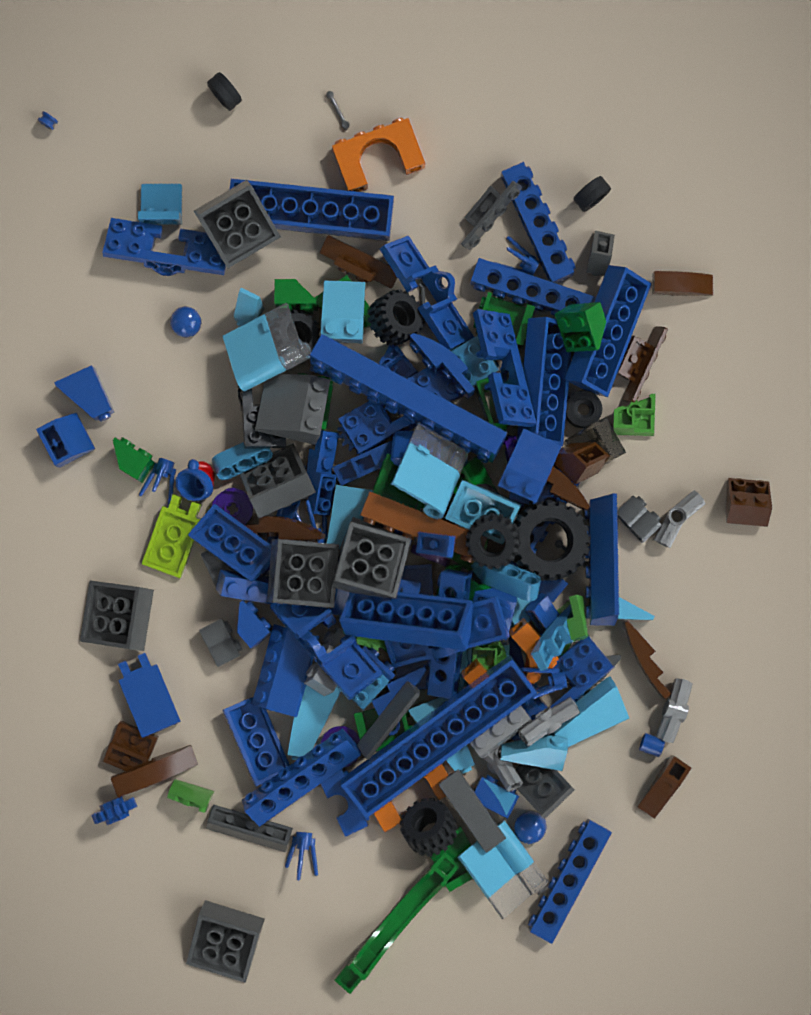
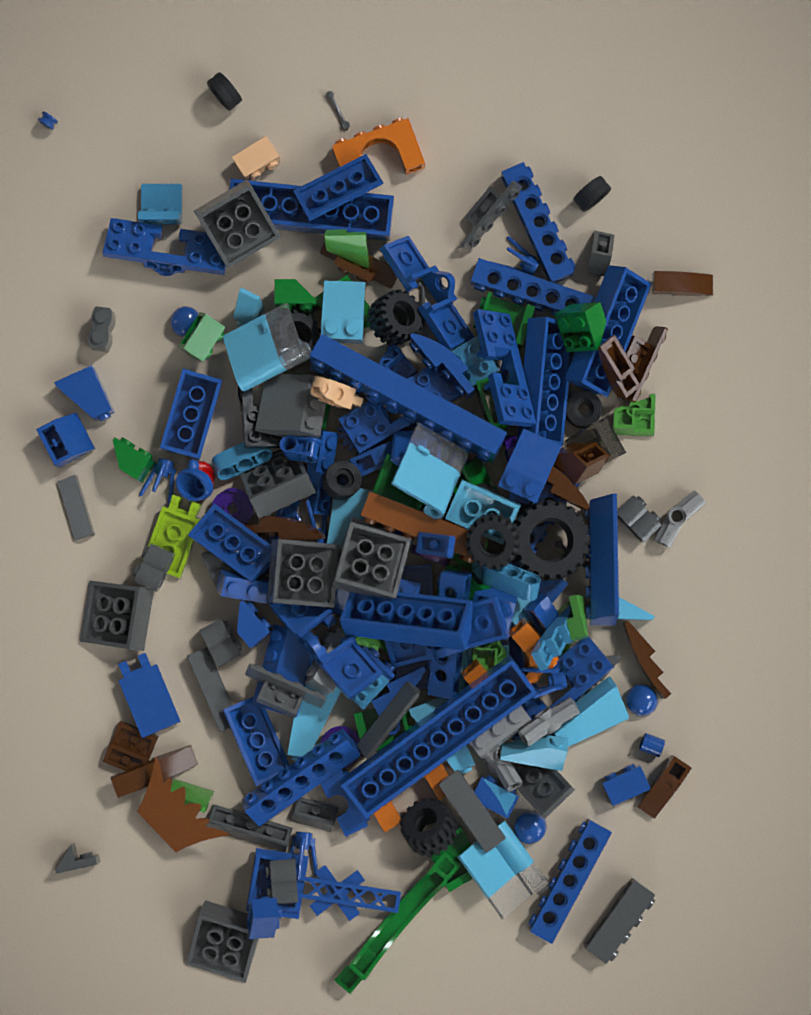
(71, 862): none -> dark grey slope
(76, 507): none -> dark grey slope
(103, 323): none -> dark grey brick
(114, 810): blue gear -> none
(154, 567): none -> dark grey brick
(169, 815): none -> dark orange piece
(191, 414): none -> blue brick
(201, 337): none -> slope
(211, 685): none -> dark grey slope
(256, 159): none -> light nougat brick
(263, 918): none -> blue brick
(282, 693): none -> dark grey bracket
(282, 881): none -> dark grey brick
(304, 448): none -> blue piece
(314, 814): none -> dark grey slope
(335, 393): none -> light nougat piece
(336, 890): none -> blue piece
(338, 187): none -> blue slope
(345, 469): none -> black tyre
(348, 245): none -> bright green slope
(618, 368): none -> reddish brown slope
(619, 921): none -> dark grey brick
(625, 784): none -> blue brick
(641, 700): none -> blue hair
(674, 710): light grey piece -> none
(748, 502): reddish brown slope -> none

